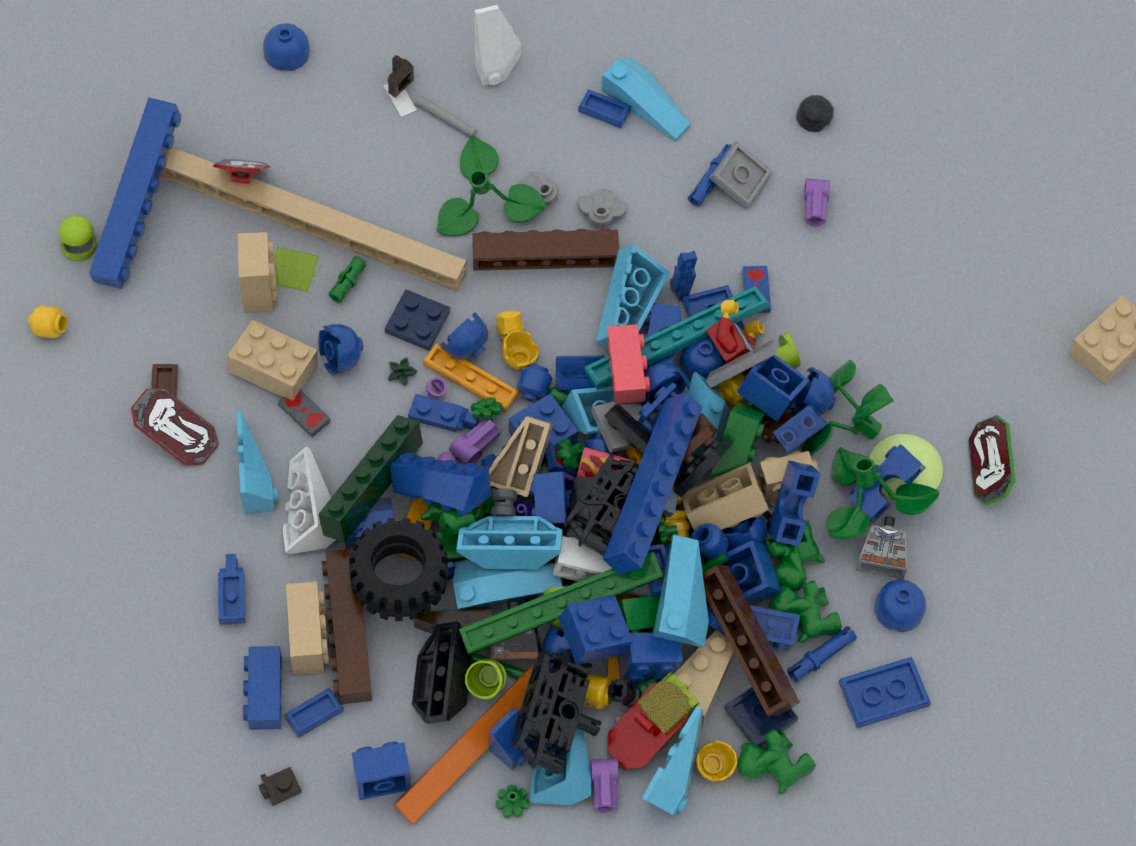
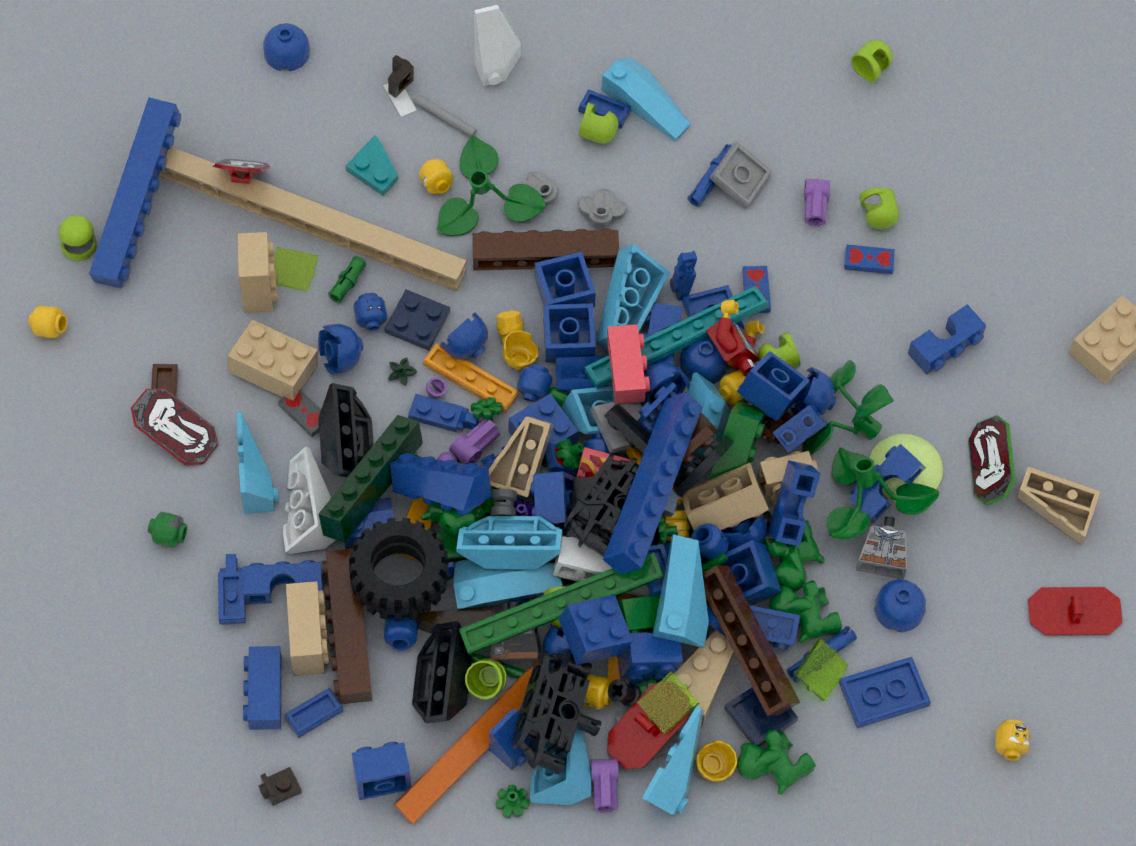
(167, 529): none -> green head
(262, 579): none -> blue arch
(344, 430): none -> black wedge
(370, 311): none -> blue head
(373, 167): none -> teal wing
(400, 634): none -> blue head
(436, 176): none -> yellow head
(564, 281): none -> blue brick
(568, 330): none -> blue brick
(598, 128): none -> lime helmet
(742, 363): light grey tile -> none
(814, 113): black hair -> none
(821, 669): none -> clear neon green piece
(869, 259): none -> blue tile
(875, 54): none -> lime helmet
(880, 215): none -> lime helmet
(933, 352): none -> blue arch
(1012, 739): none -> yellow head
(1059, 501): none -> tan wedge
(1075, 611): none -> red shield

